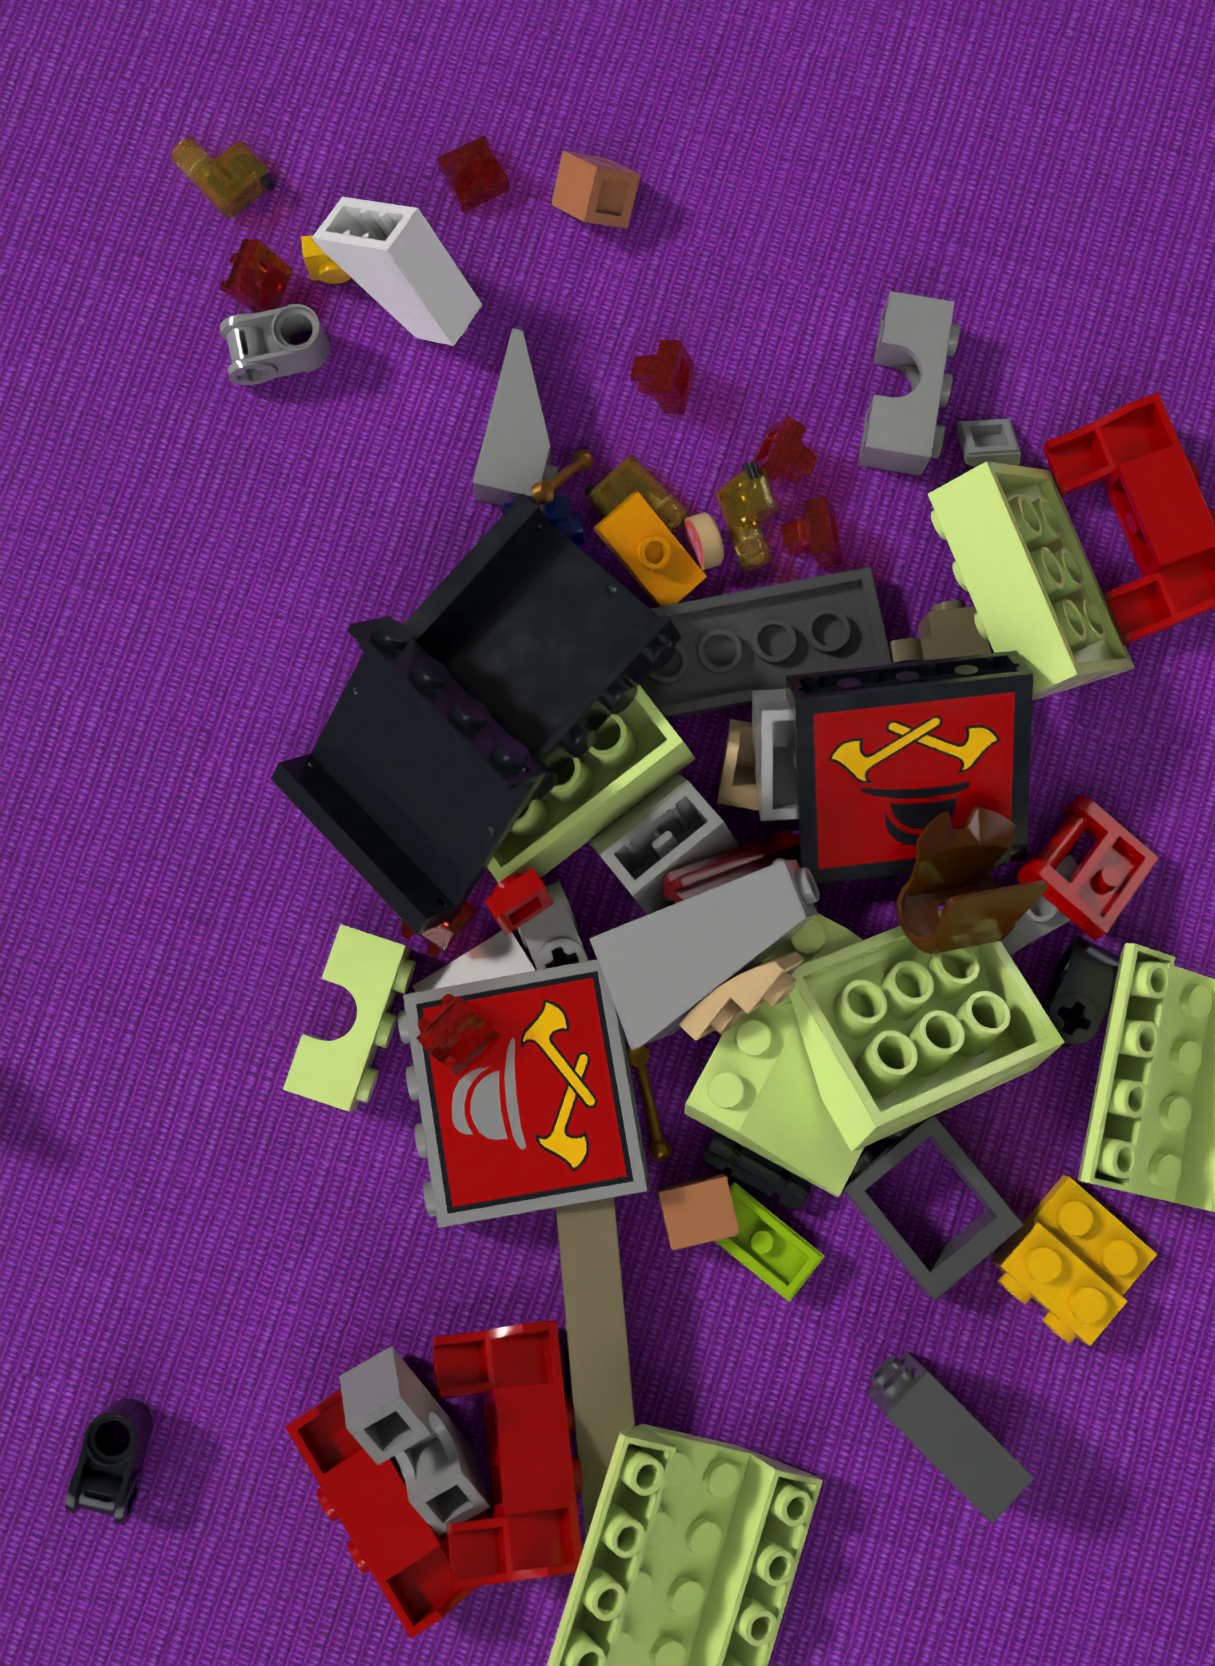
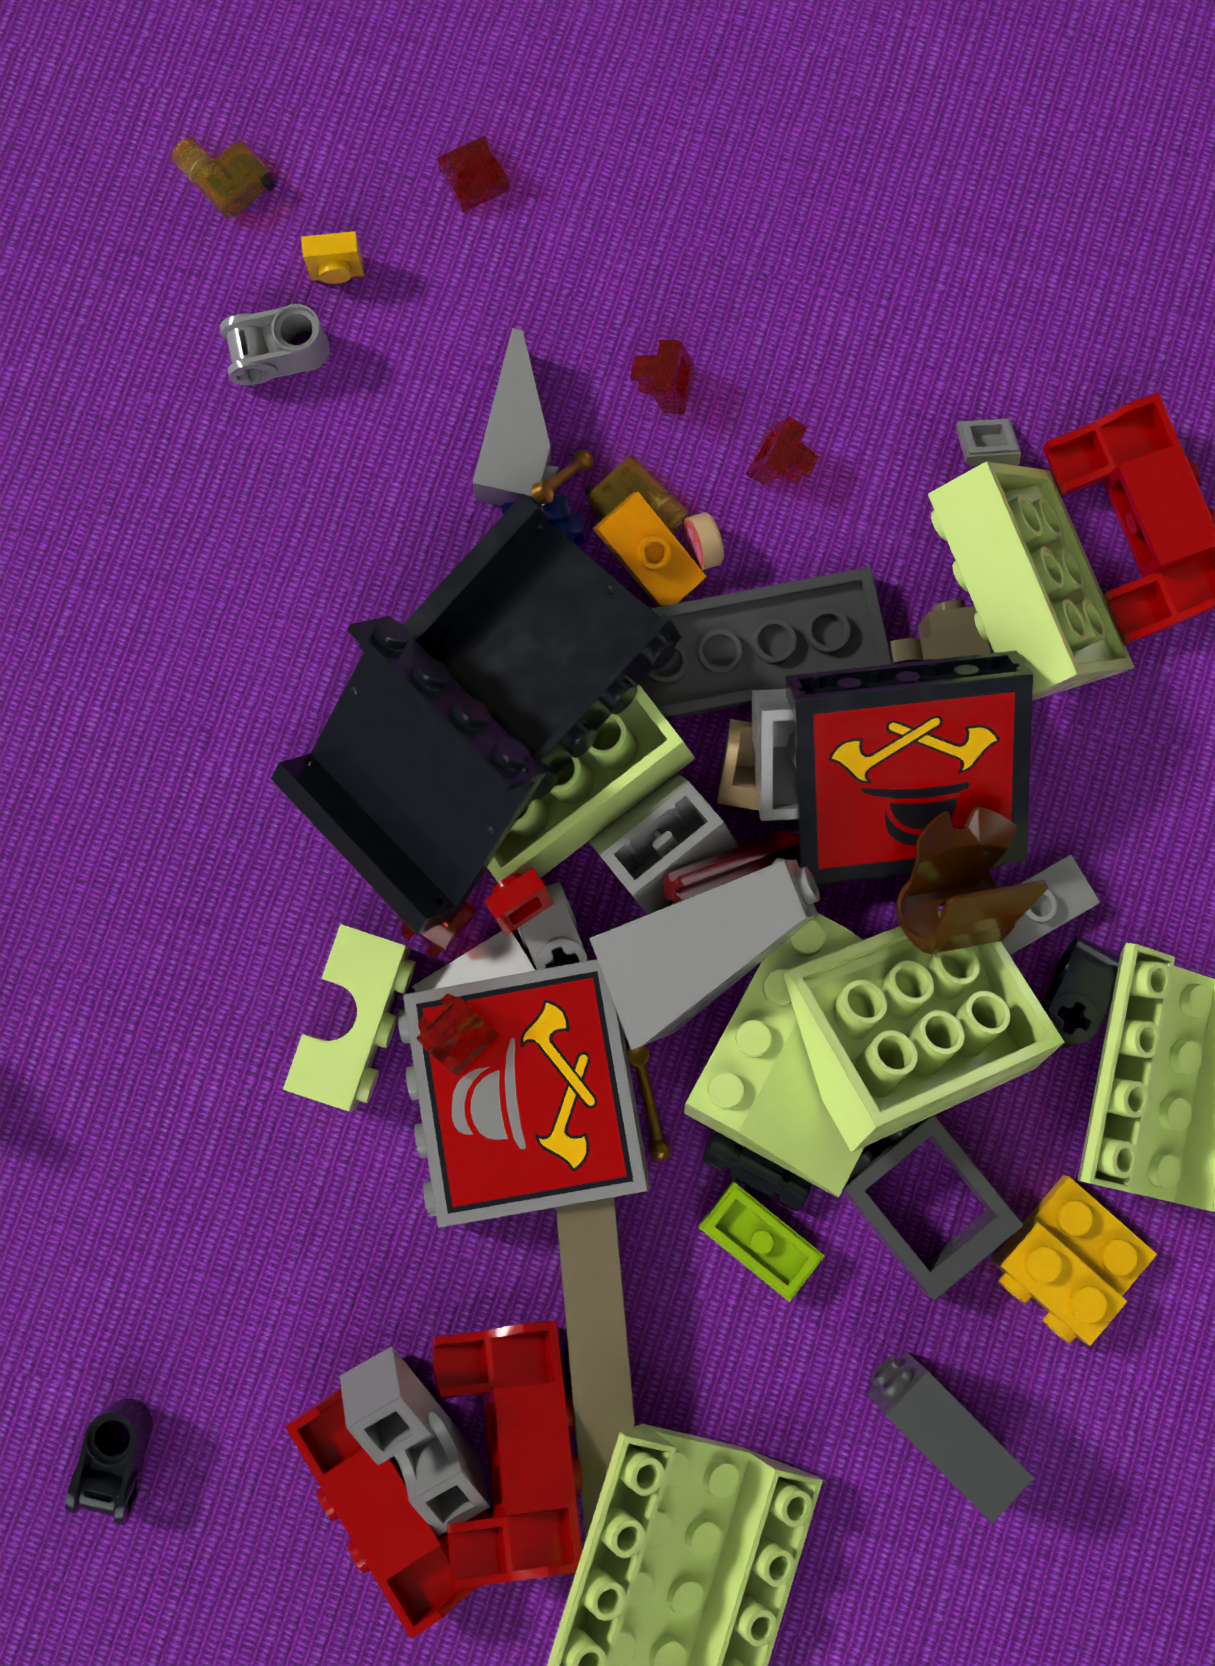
(256, 277): clear red tile -> none
(401, 266): white slope -> none
(595, 189): nougat panel -> none
(698, 1211): nougat panel -> none
(744, 506): clear yellow piece -> none
(746, 992): tan slope -> none
(815, 533): clear red tile -> none
(915, 339): light grey arch -> none
(1104, 877): red plate -> none

